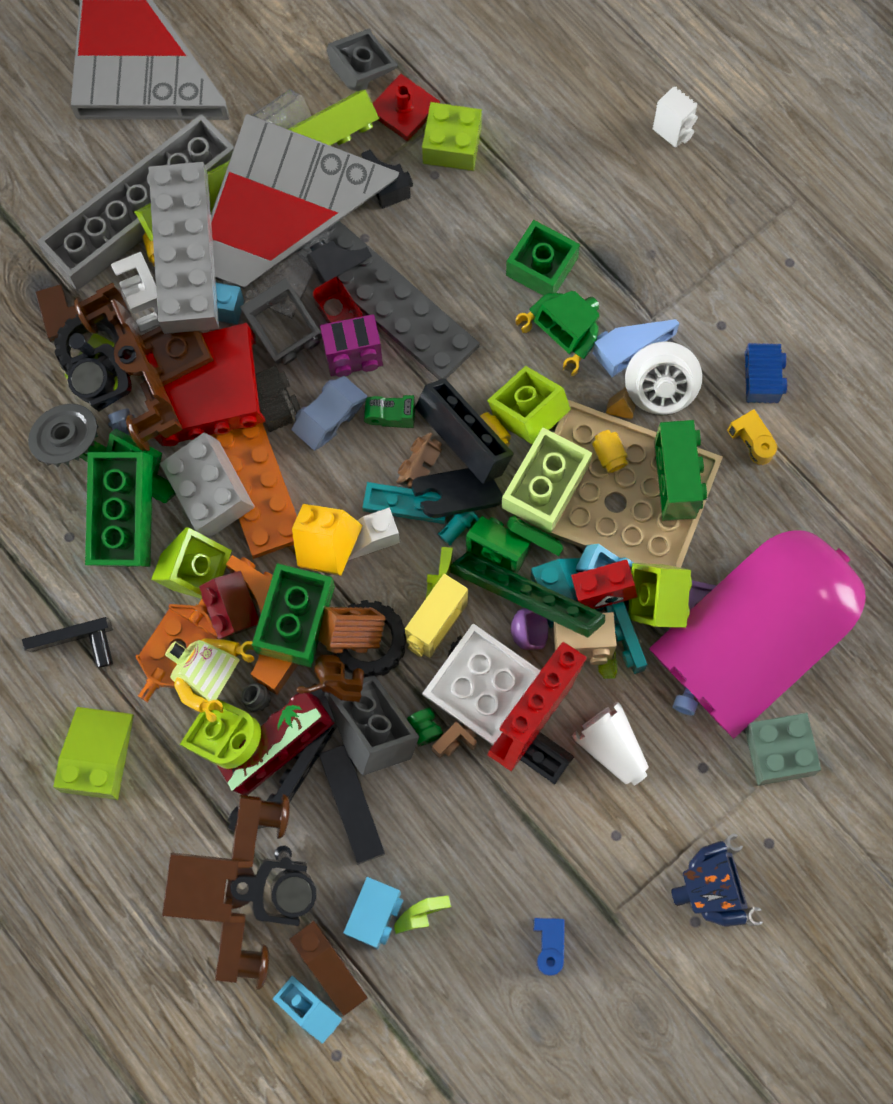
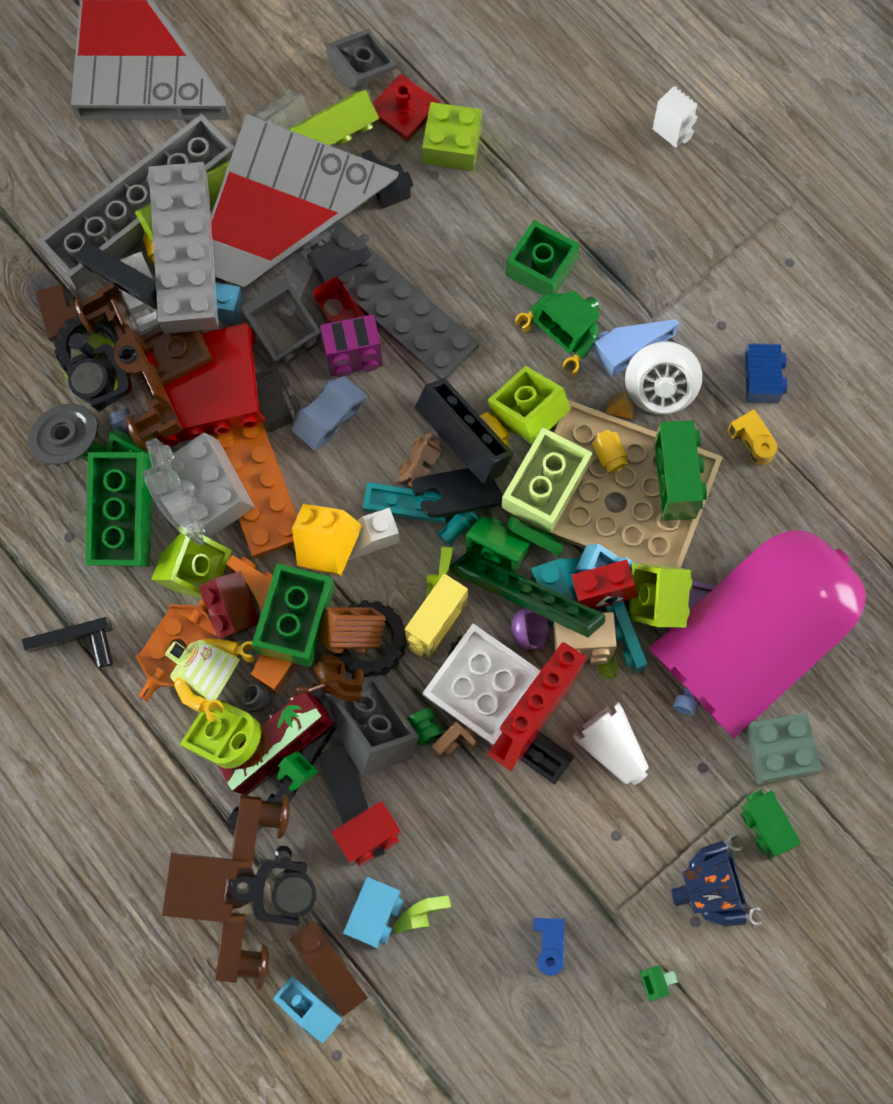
(94, 753): lime slope -> none
(121, 274): none -> black slope
(171, 498): none -> clear slope
(298, 769): none -> green tile
(367, 834): none -> red brick
(390, 411): green leg -> none
(656, 982): none -> green tile
(769, 824): none -> green brick

